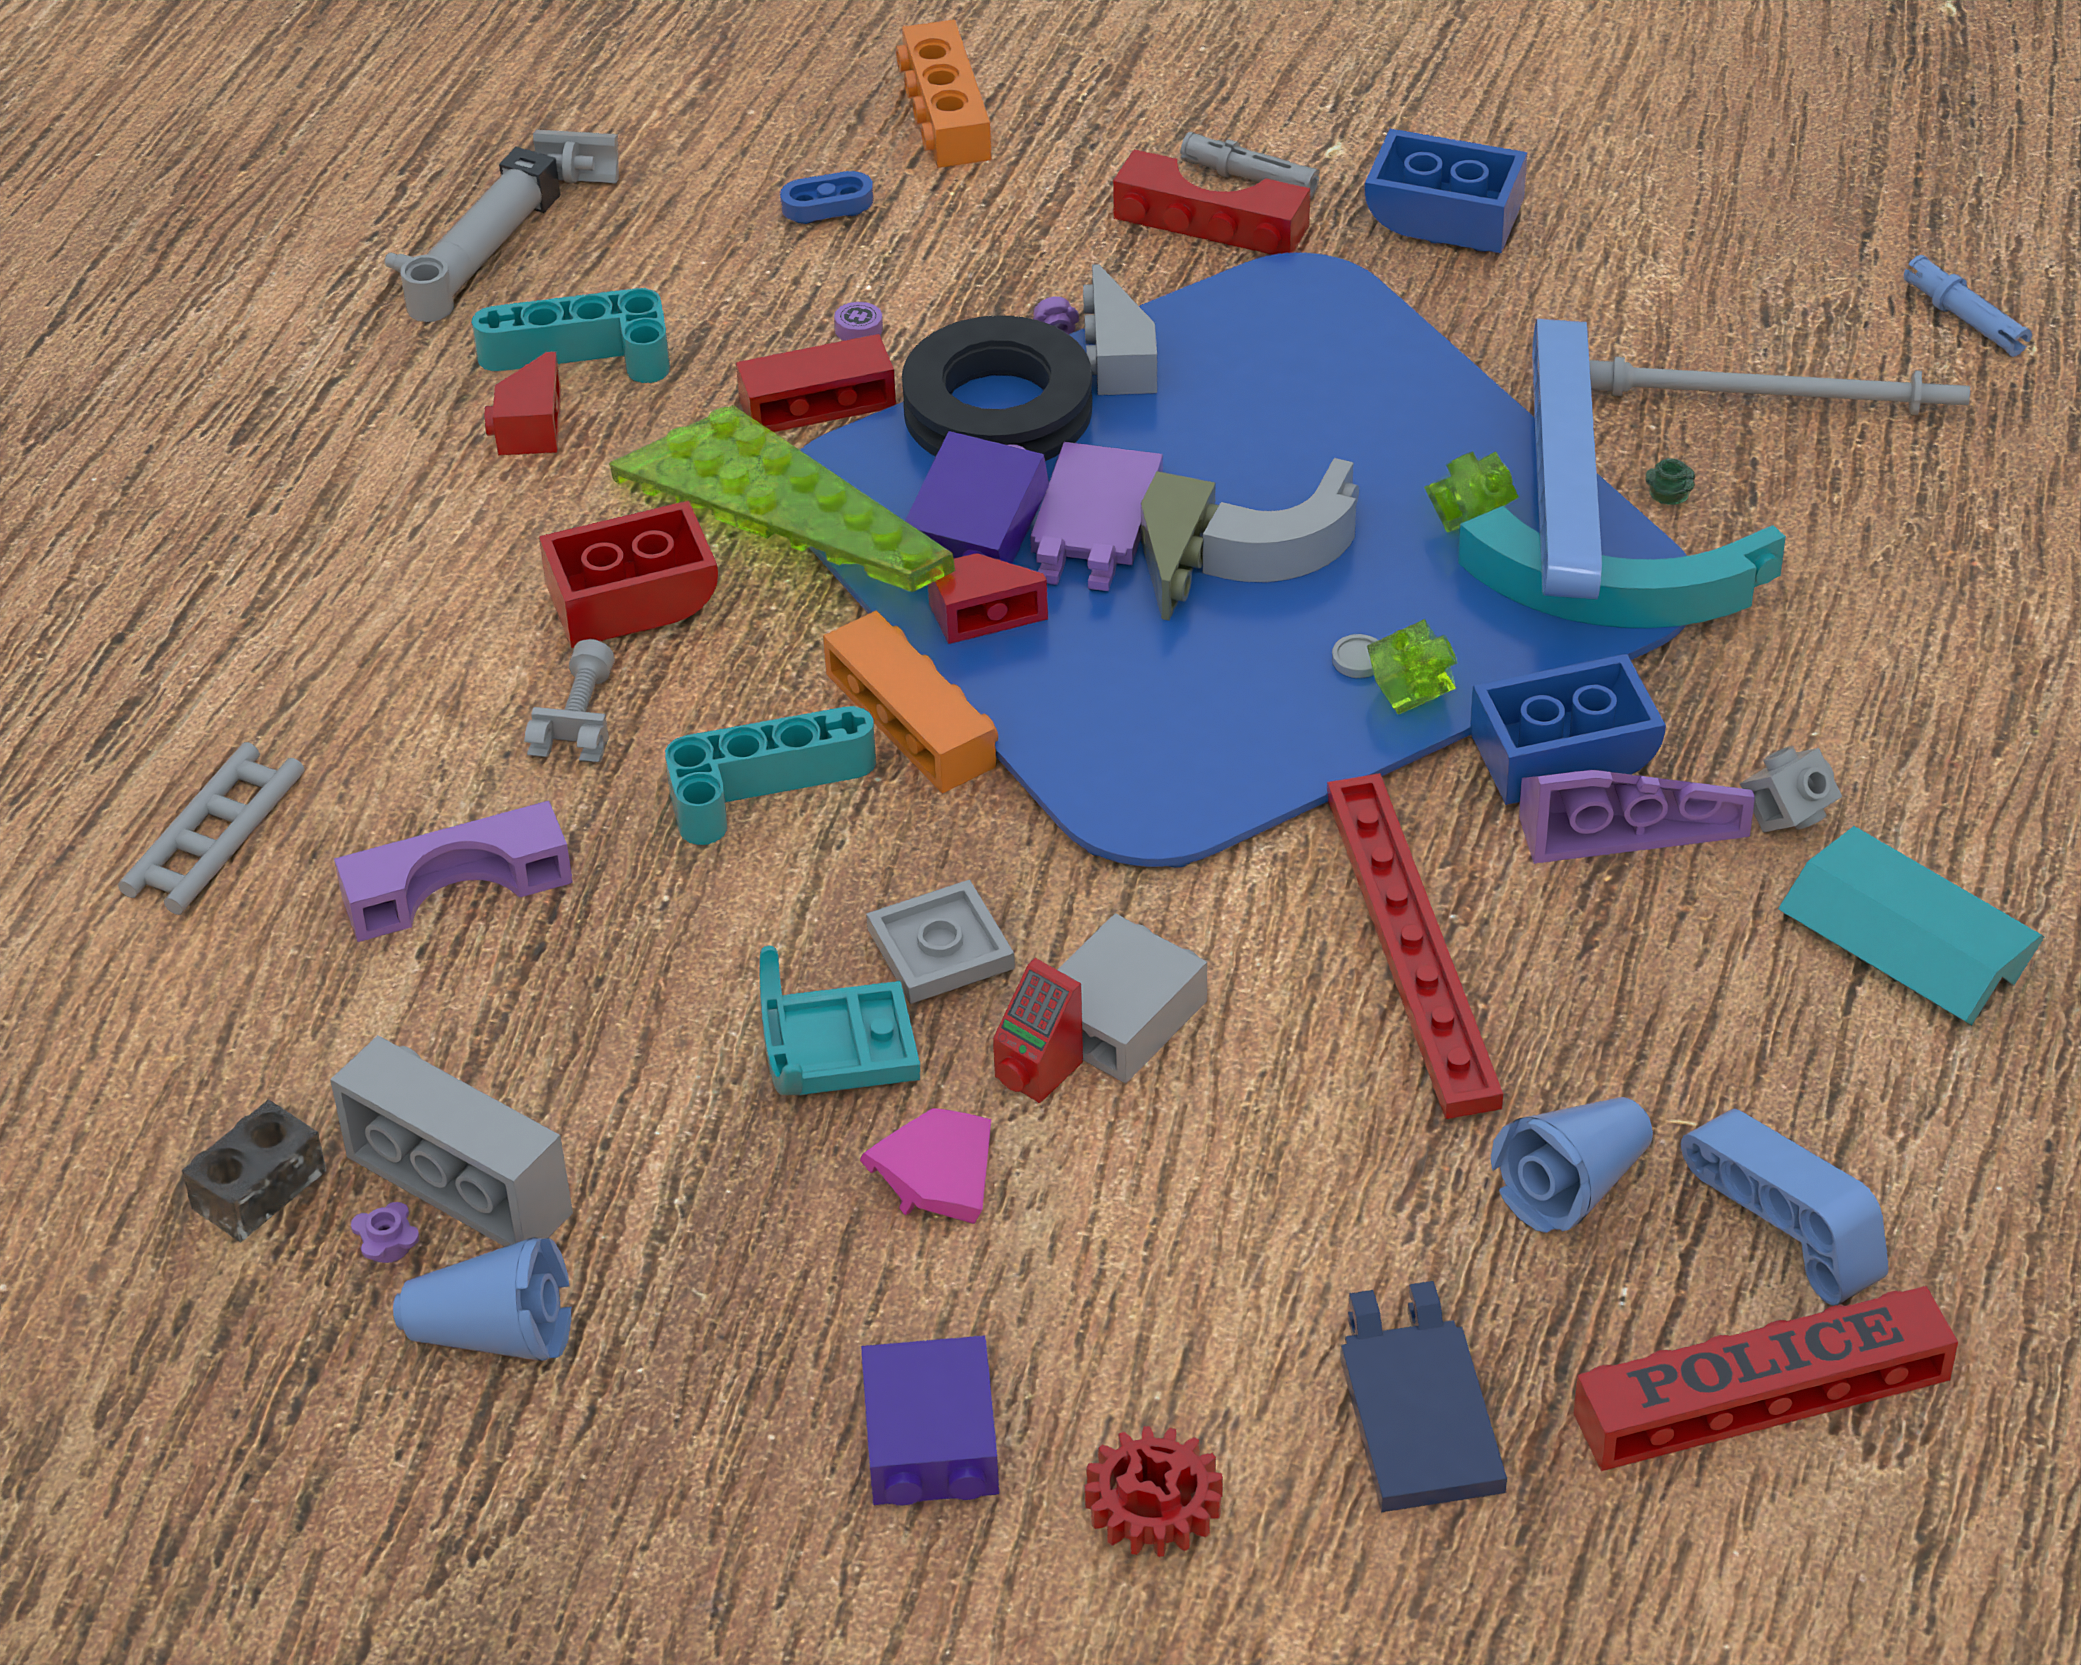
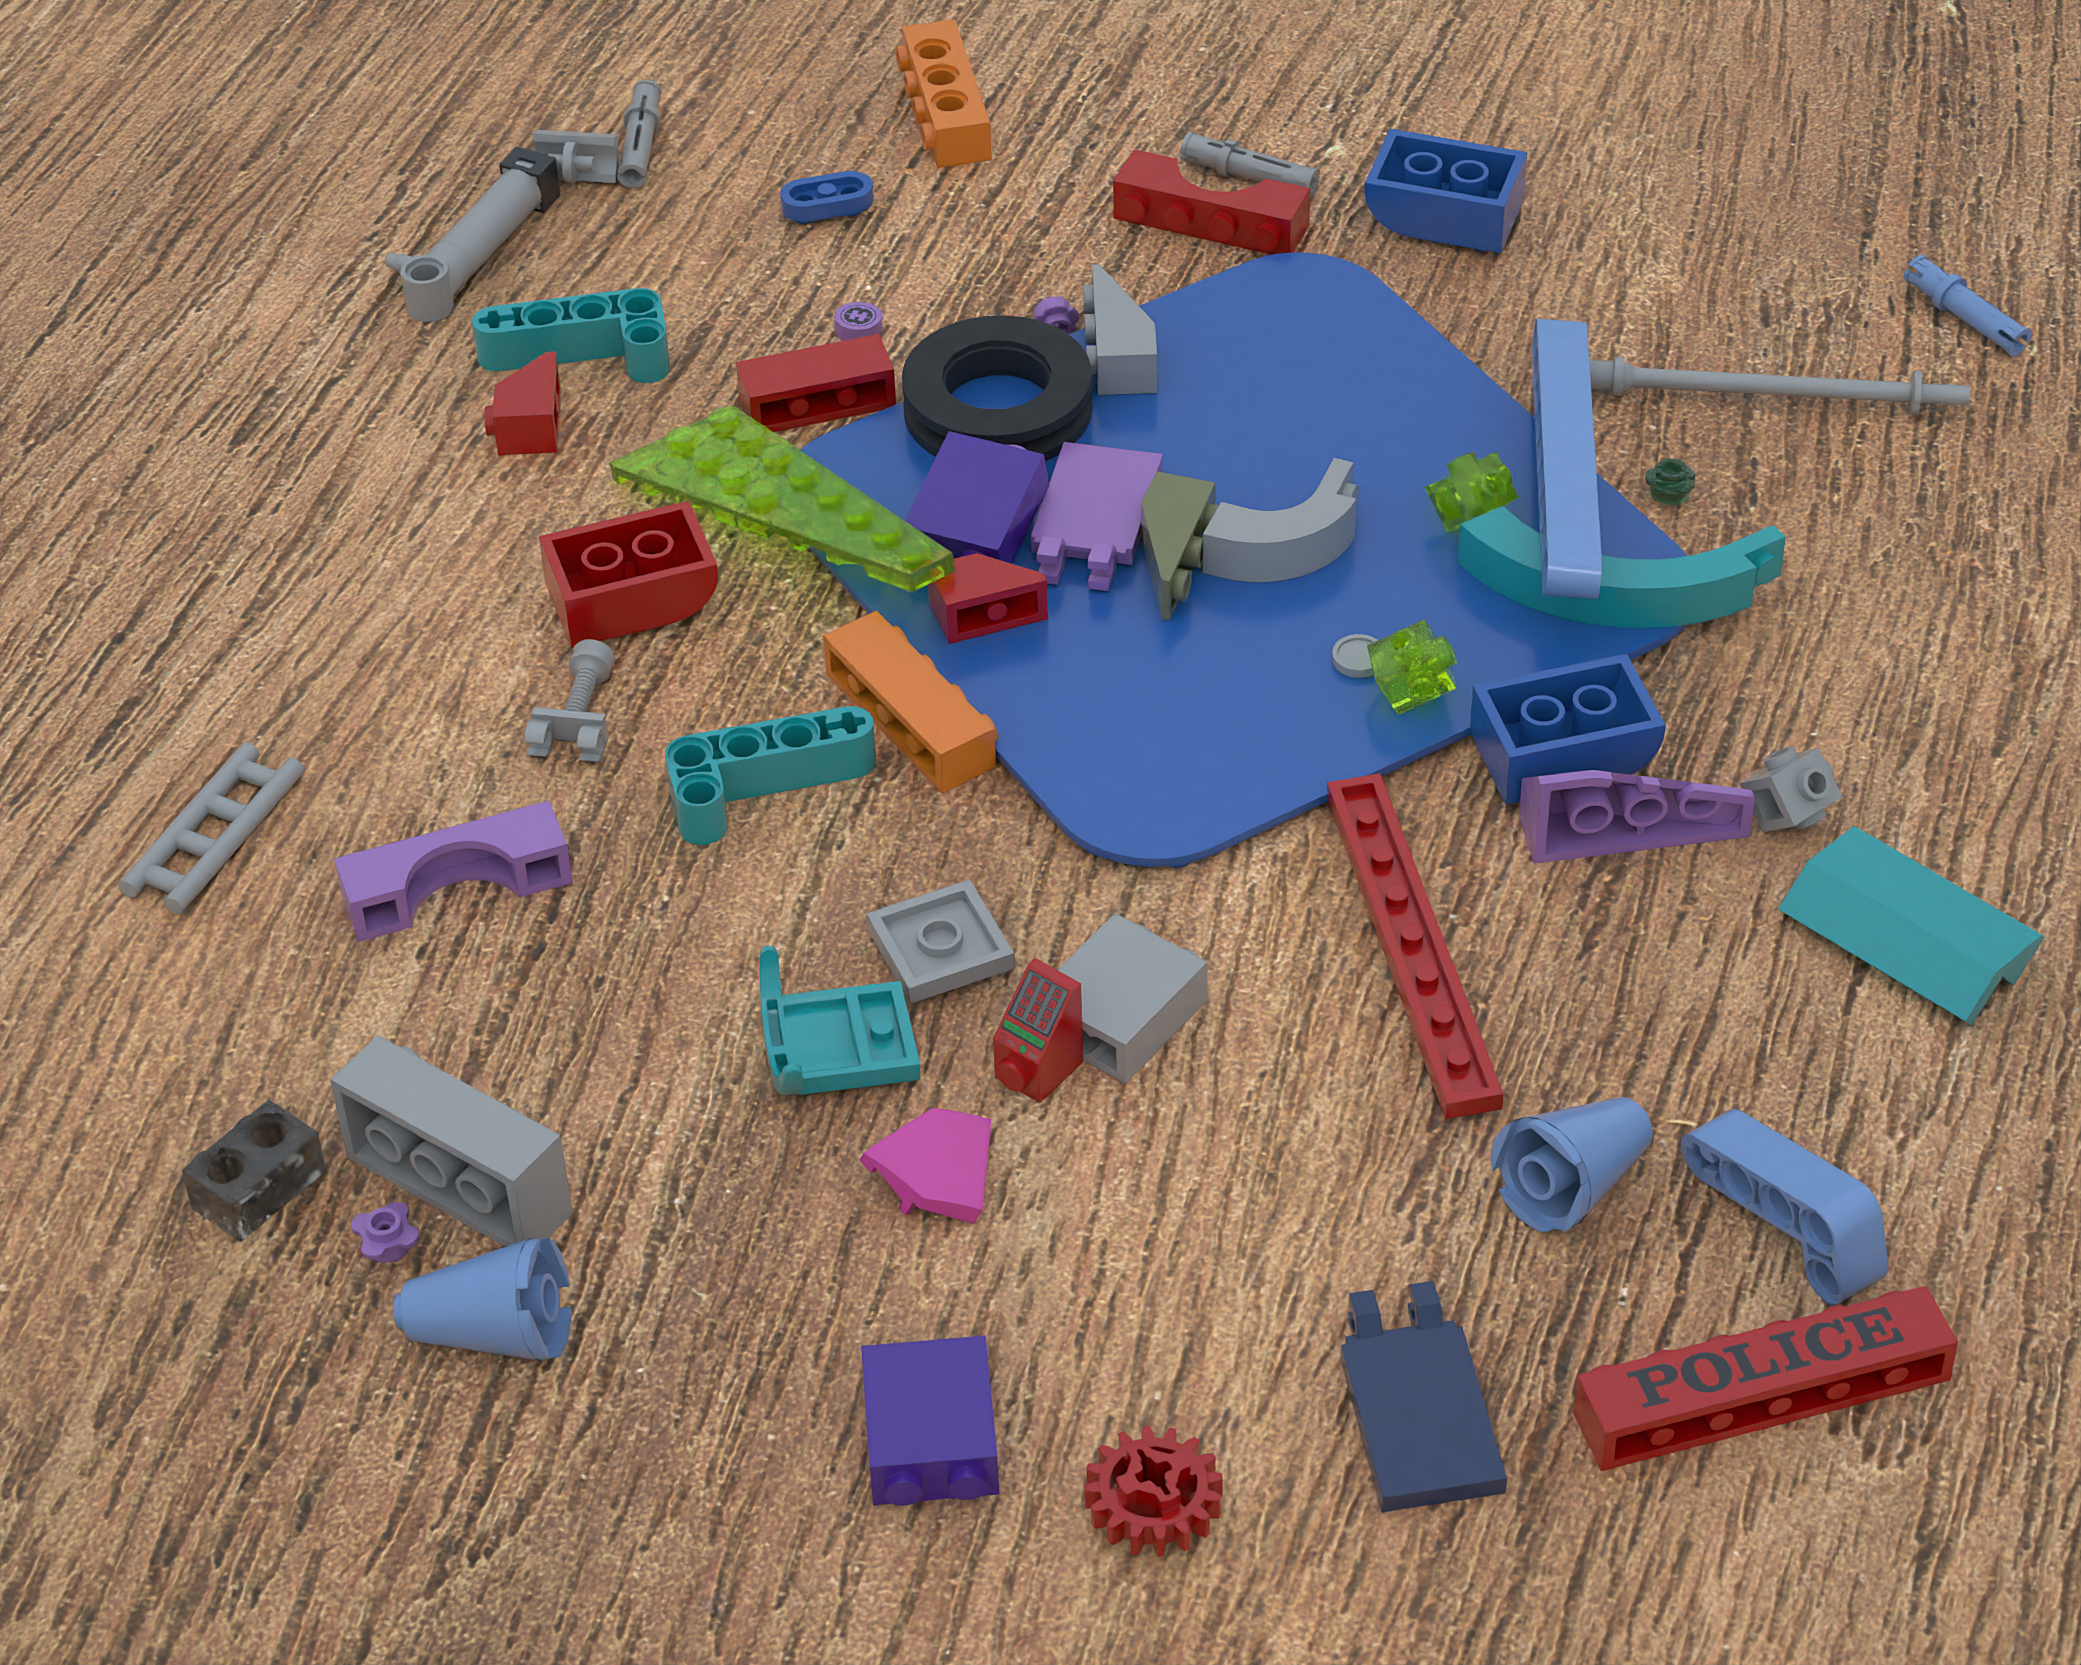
(644, 104): none -> light grey pin

